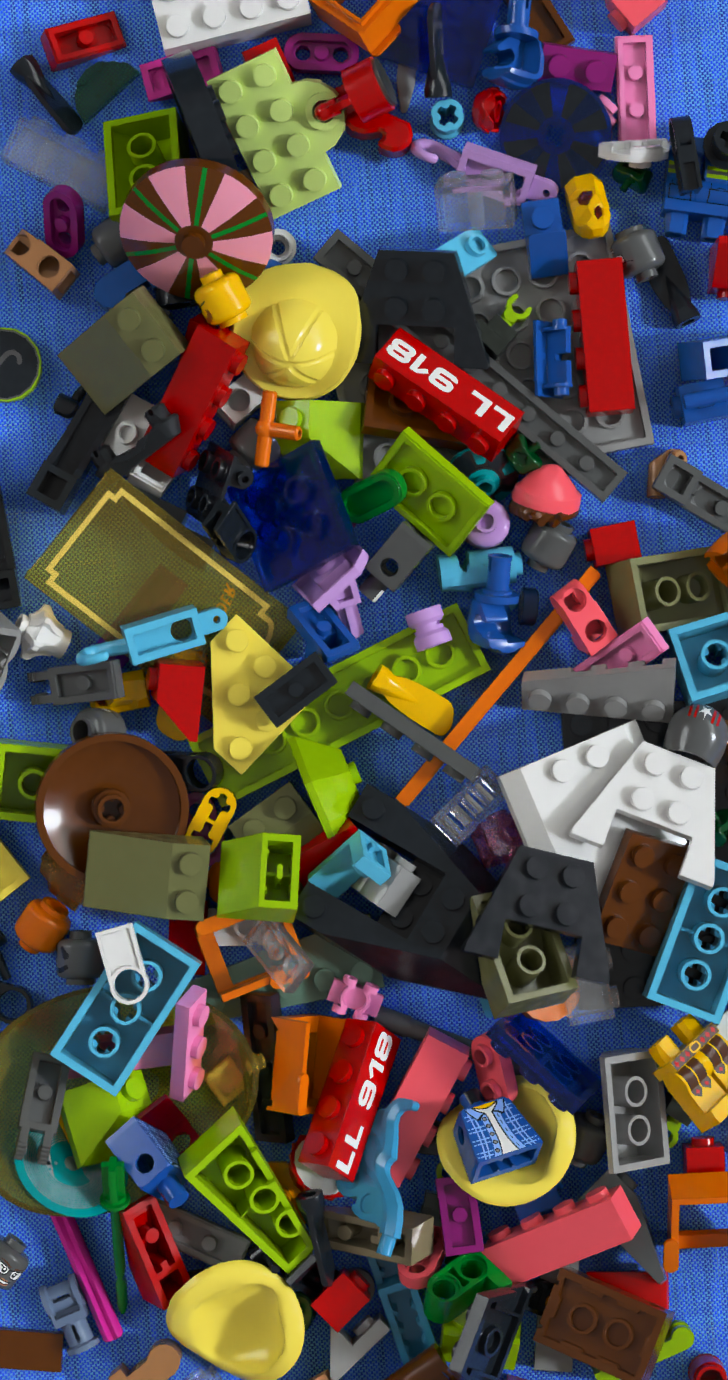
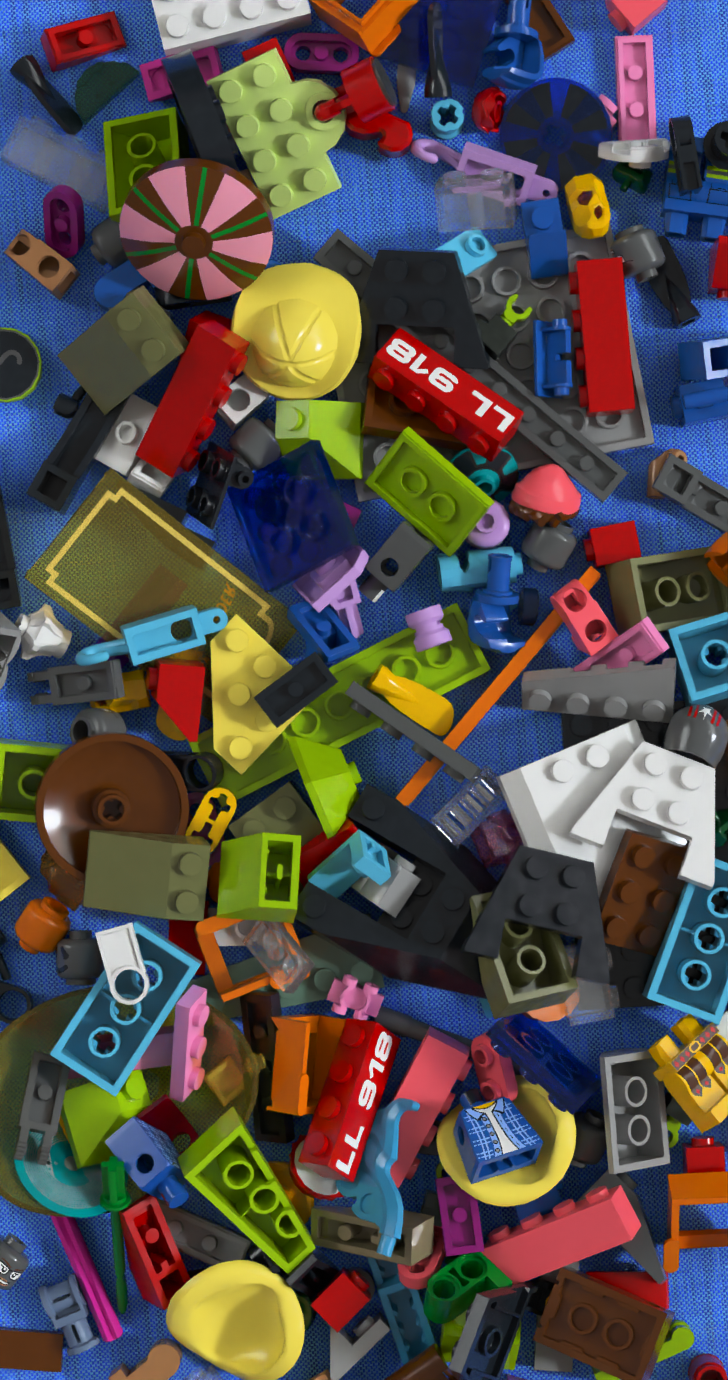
(163, 430): black piece -> none
(222, 298): yellow head -> none
(230, 531): black piece -> none
(268, 429): orange piece -> none
(289, 243): white plate -> none
(311, 1207): black piece -> none
(374, 495): green tile -> none
(522, 455): dark green piece -> none
(580, 64): magenta plate -> none

